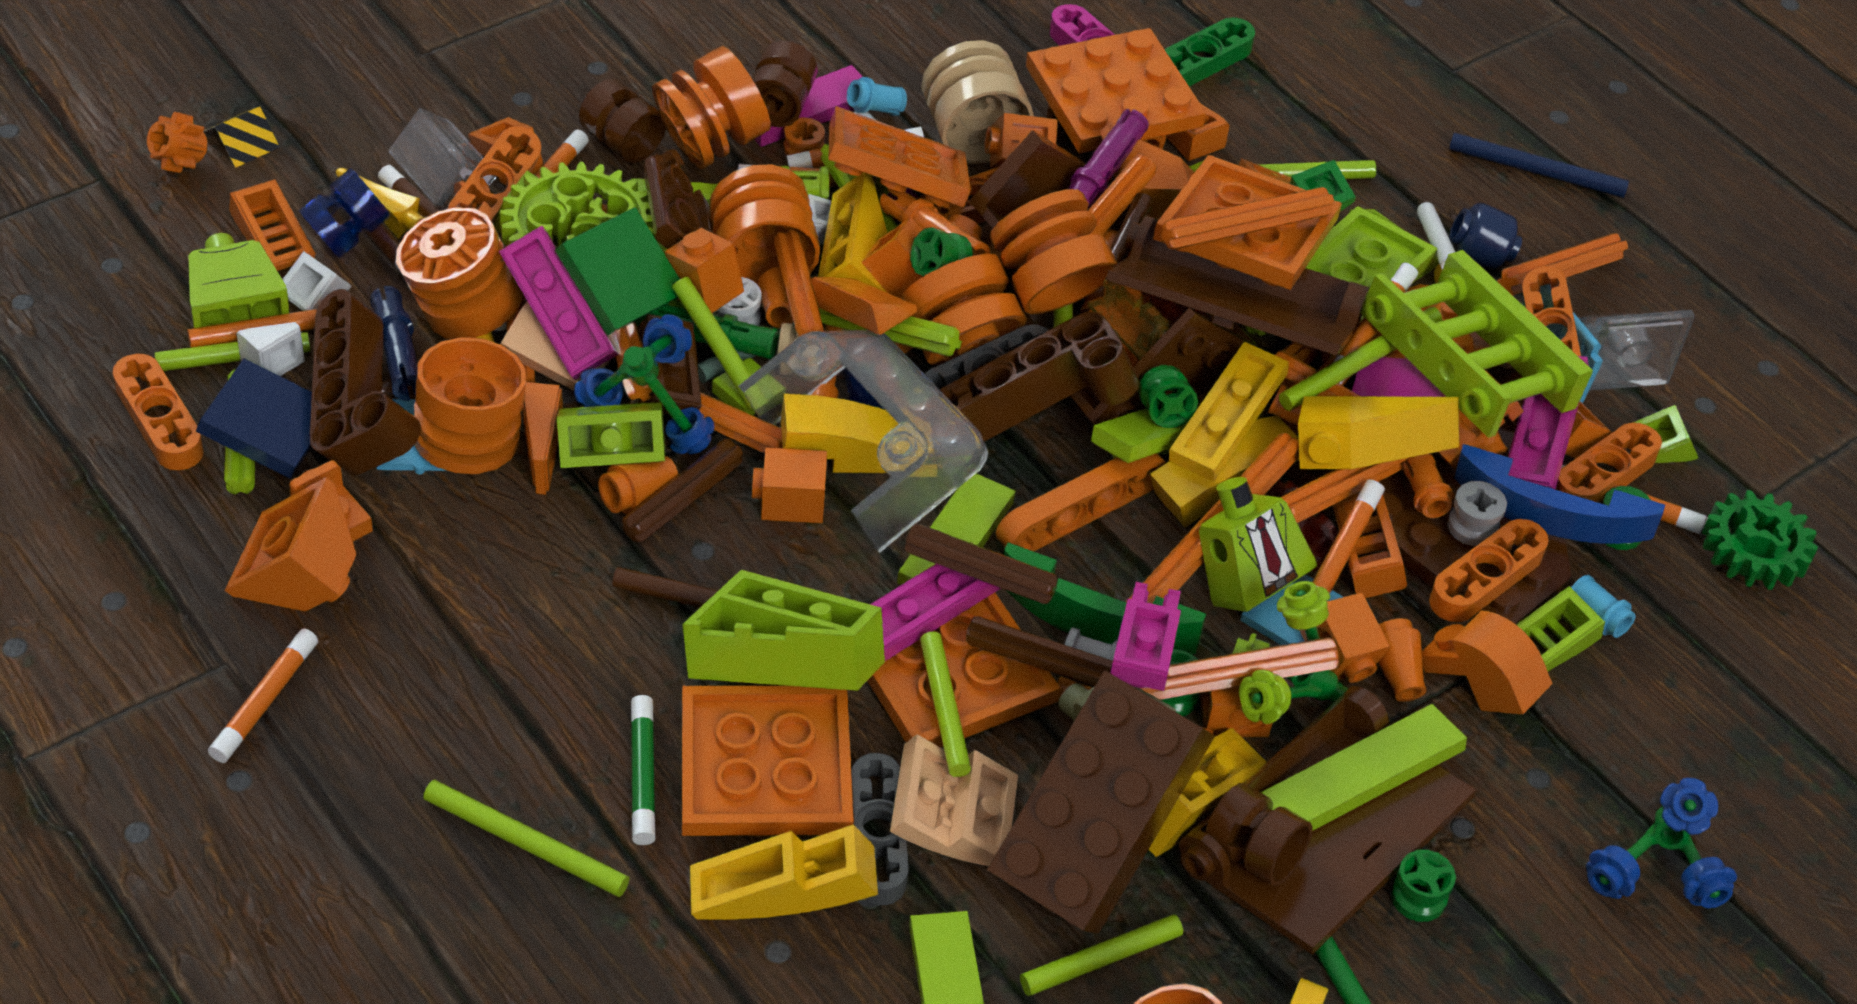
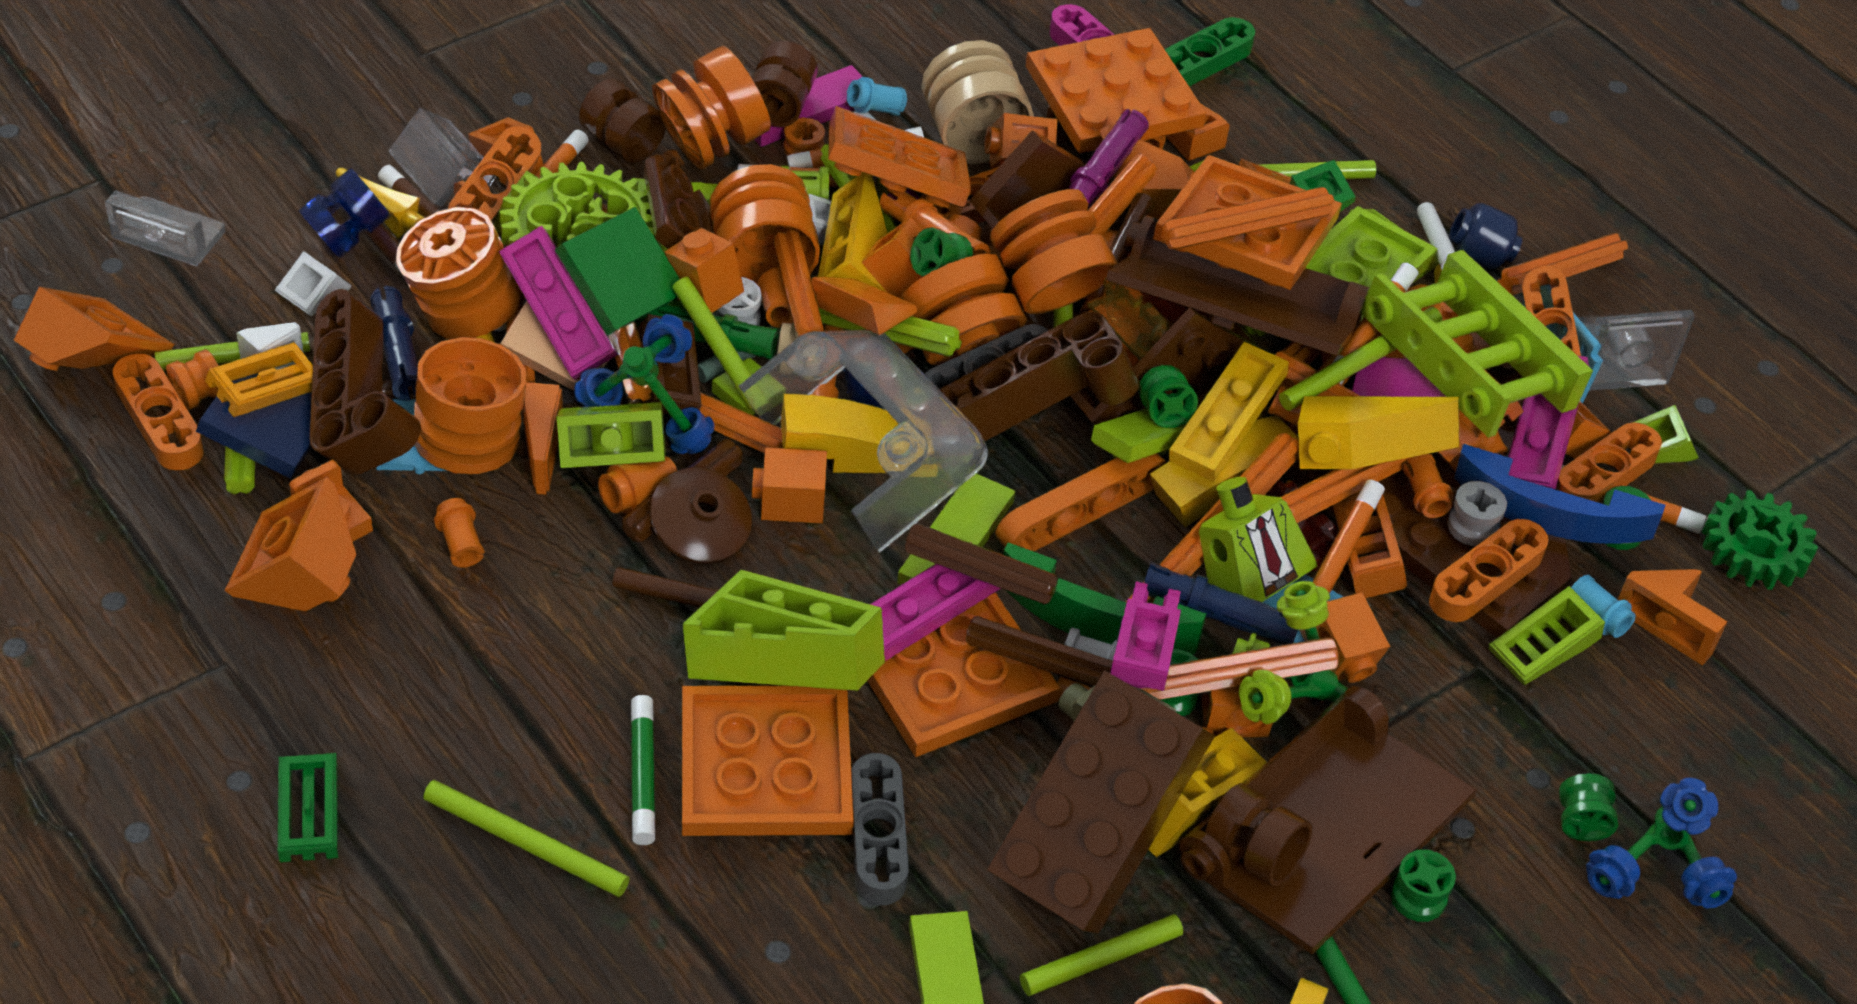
(82, 331): none -> orange slope
(162, 227): none -> clear panel
(177, 142): orange gear -> none
(190, 378): none -> orange wheel
(228, 331): orange bar -> none
(233, 282): lime torso -> none
(247, 136): sticker -> none
(262, 696): orange bar -> none
(266, 197): orange slope -> none
(270, 384): none -> light orange tile
(308, 844): none -> green tile
(456, 521): none -> orange pin
(690, 530): none -> reddish brown dish
(785, 876): yellow slope -> none
(945, 704): lime bar -> none
(952, 814): light nougat slope -> none
(1221, 604): none -> dark blue pin
(1369, 767): lime tile -> none
(1403, 660): orange cone -> none
(1495, 657): orange brick -> none
(1539, 165): dark blue bar -> none
(1588, 807): none -> green wheel
(1667, 611): none -> orange slope

